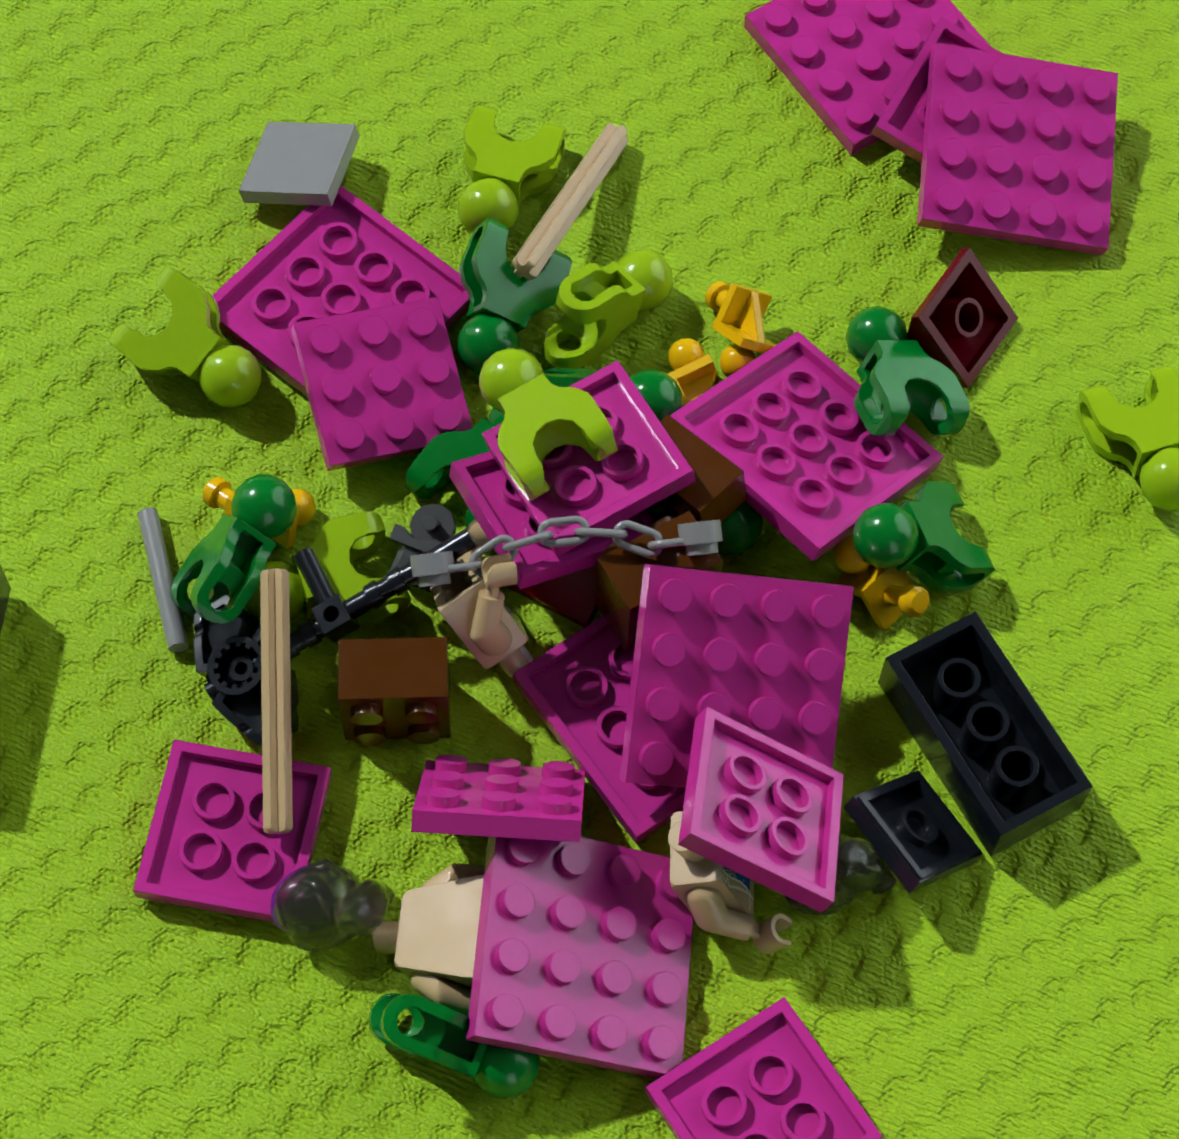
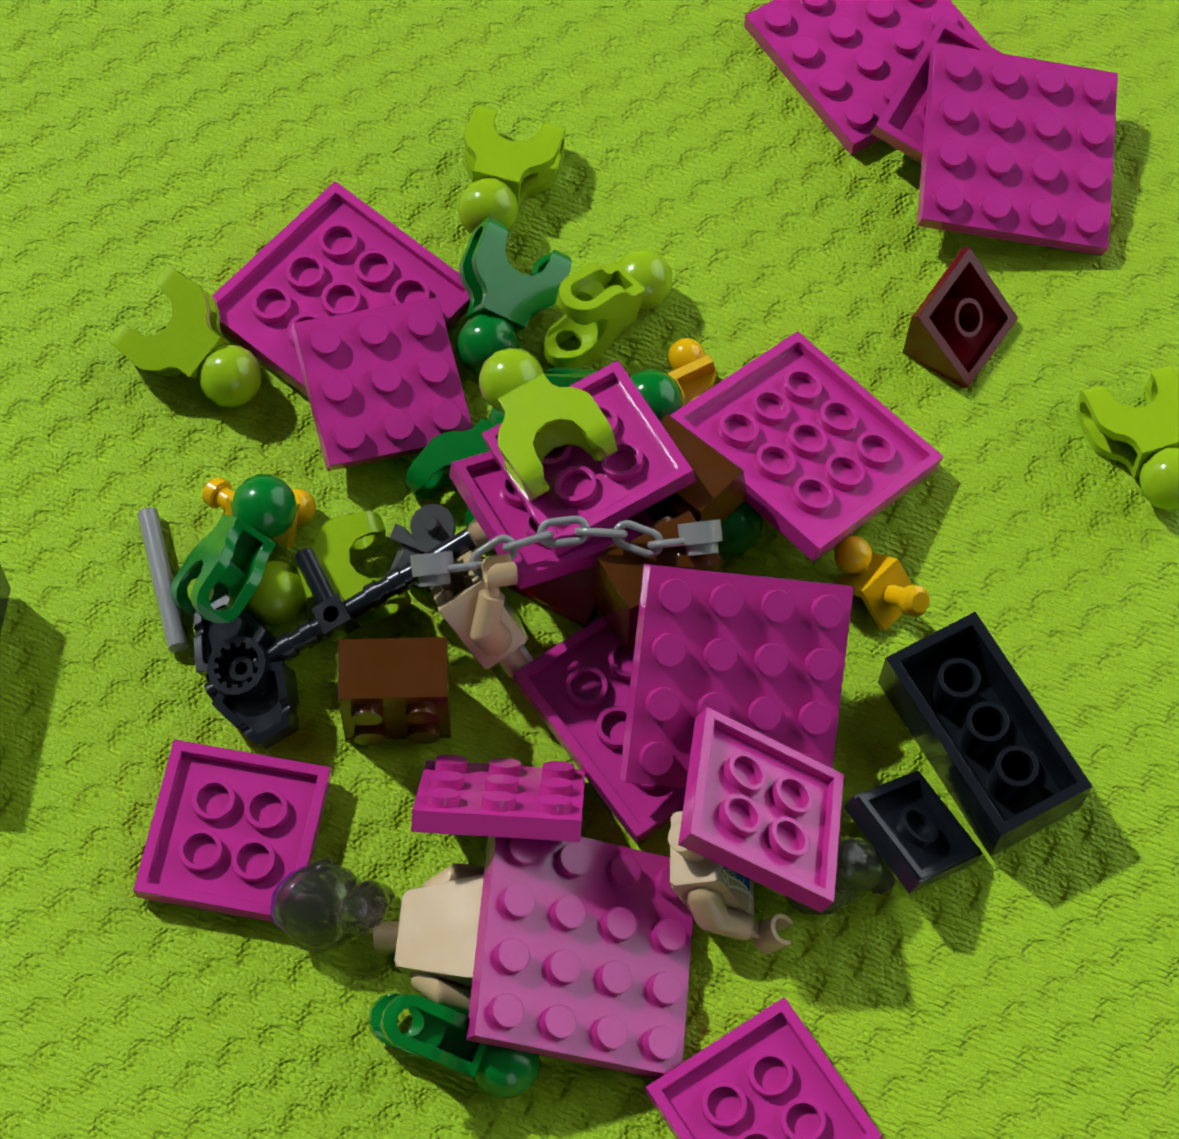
(276, 701): tan axle -> none
(299, 163): light grey tile -> none
(570, 202): tan axle -> none
(740, 321): yellow piece -> none
(901, 378): green piece -> none
(922, 540): green piece -> none

